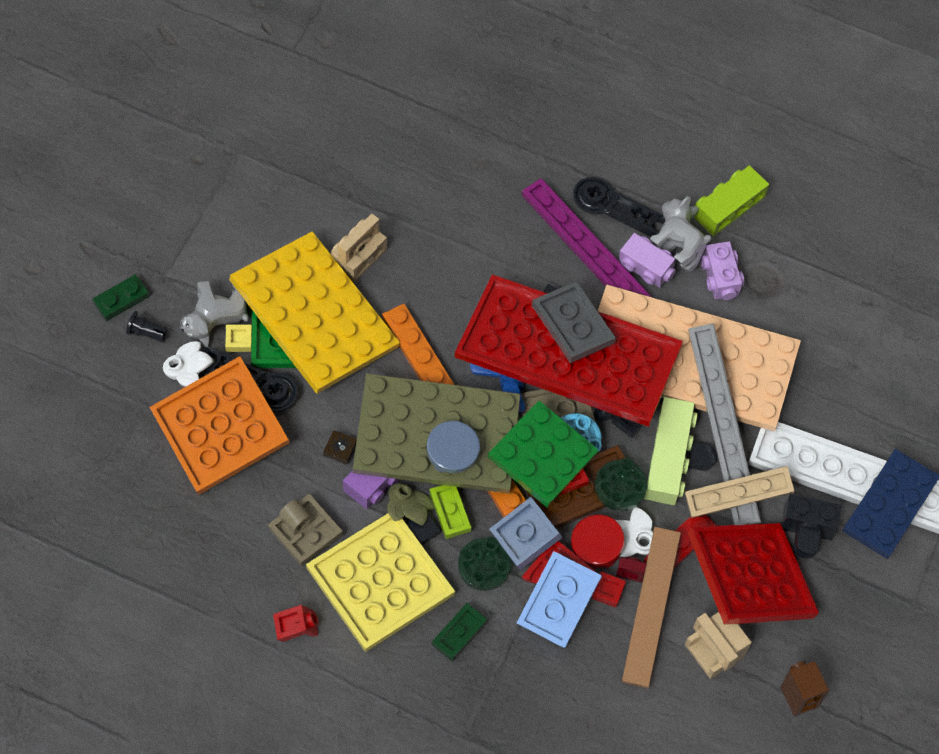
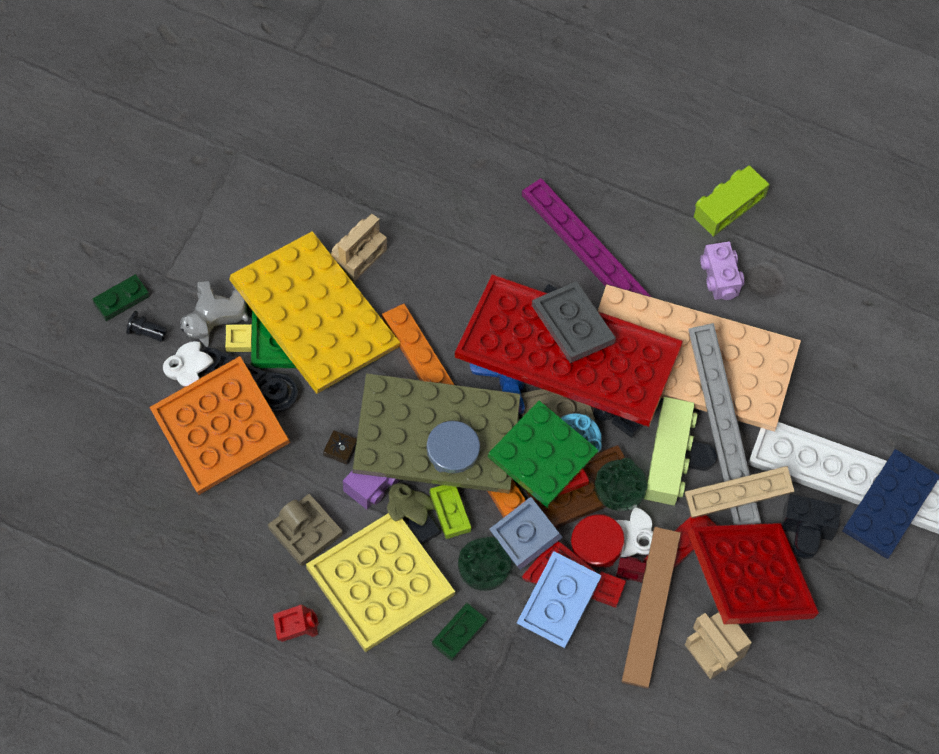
(614, 205): black beam -> none
(647, 260): lavender brick -> none
(680, 233): light grey animal -> none
(804, 687): reddish brown brick -> none

